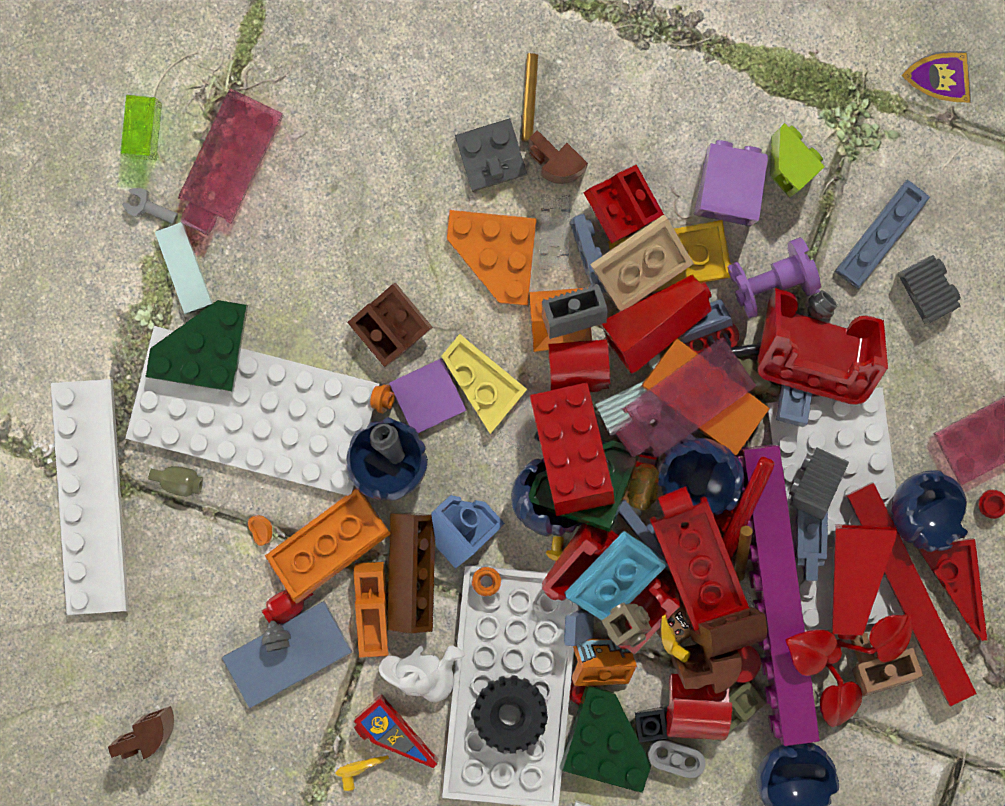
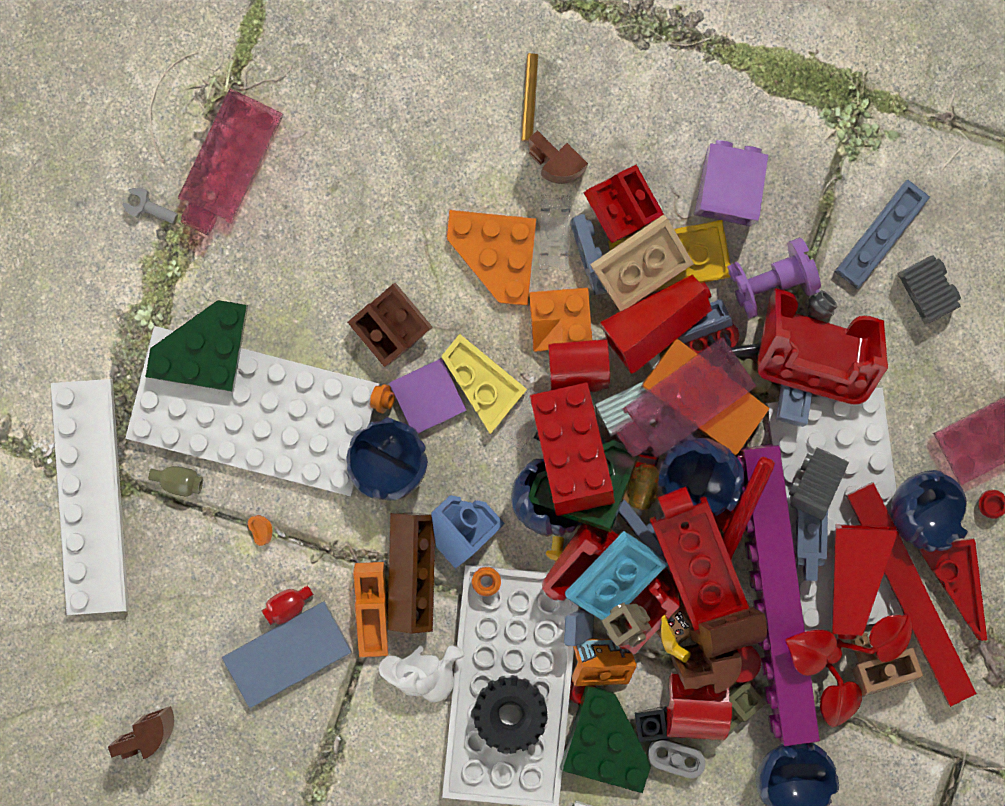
(141, 127): clear neon green brick -> none
(183, 268): light aqua tile -> none
(275, 637): dark grey plate -> none
(327, 545): orange tile -> none
(356, 768): yellow bar -> none
(387, 442): dark grey cone -> none
(389, 730): slope -> none
(491, 155): dark grey hinge -> none
(574, 311): dark grey brick -> none
(743, 552): pearl gold bar -> none
(792, 161): lime slope -> none
(941, 76): shield -> none

